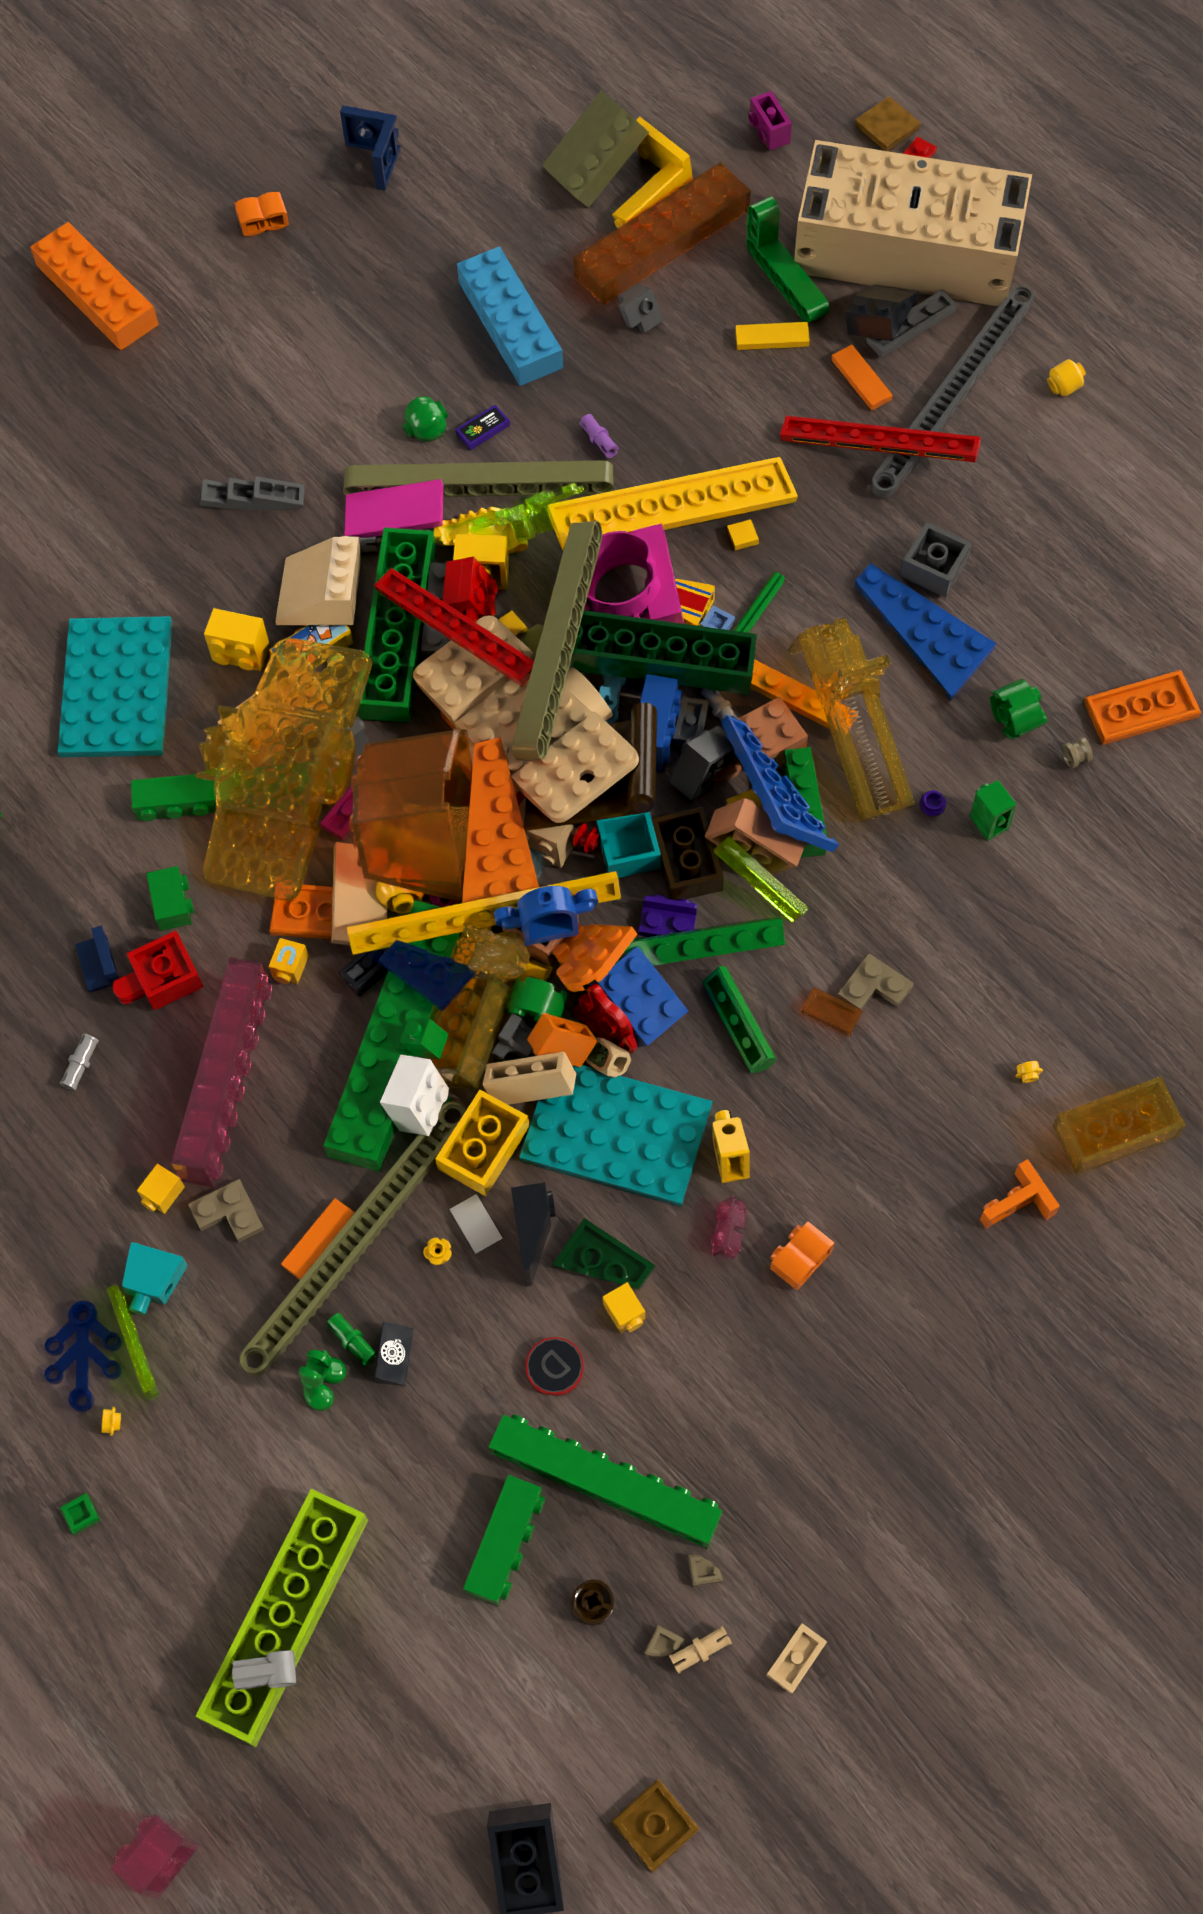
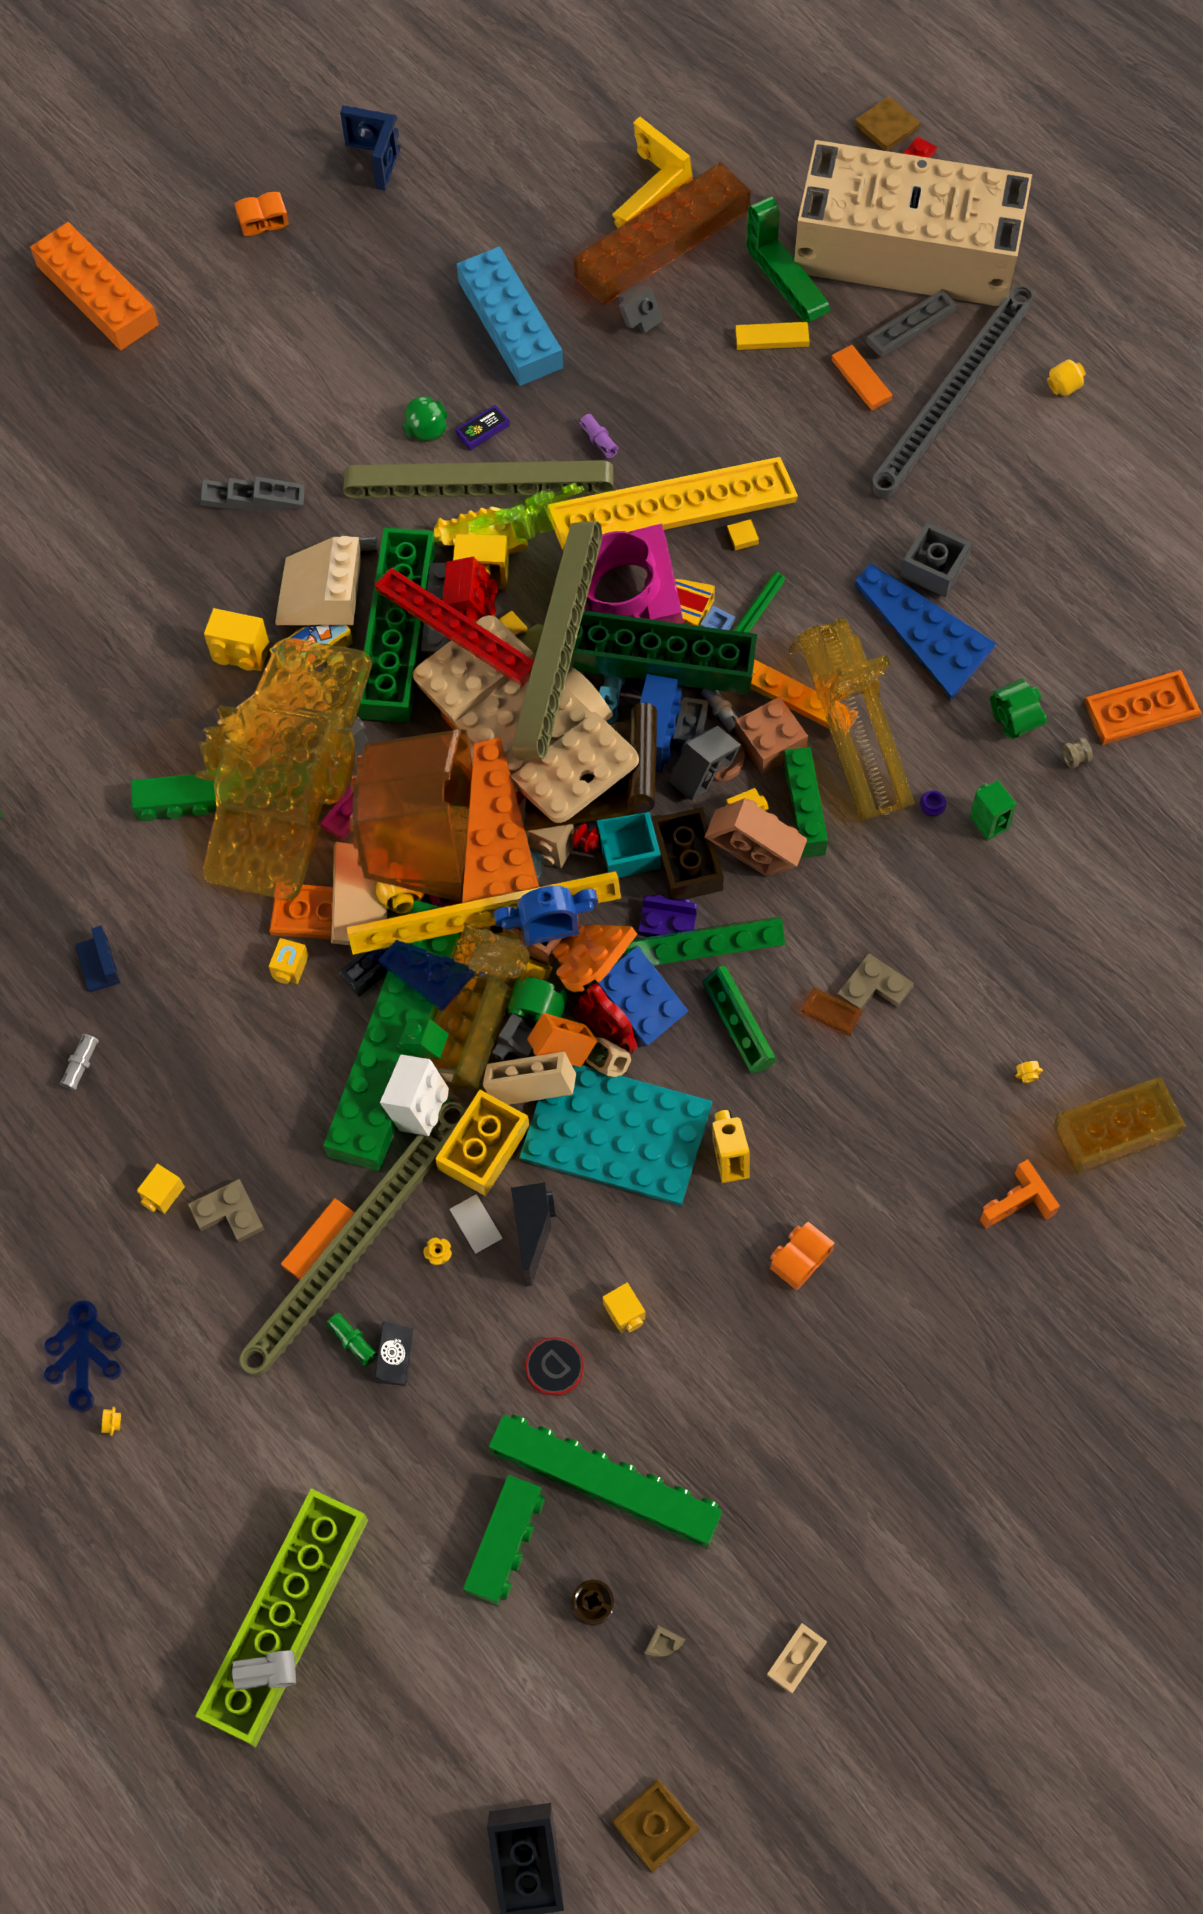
(80, 1514): green tile -> none
(115, 687): teal plate -> none
(133, 1342): clear neon green tile -> none
(151, 1276): teal torso -> none
(154, 963): red brick -> none
(154, 1856): clear pink brick -> none
(169, 898): green brick -> none
(222, 1073): clear pink brick -> none
(320, 1369): green piece -> none
(401, 507): dark pink tile -> none
(595, 149): olive slope -> none
(603, 1257): dark green wing -> none
(700, 1649): tan pin -> none
(703, 1571): dark tan tile -> none
(729, 1215): clear pink hinge -> none
(760, 879): clear neon green tile -> none
(770, 120): magenta brick -> none
(778, 794): blue wing -> none
(879, 311): black slope -> none
(881, 438): red plate -> none

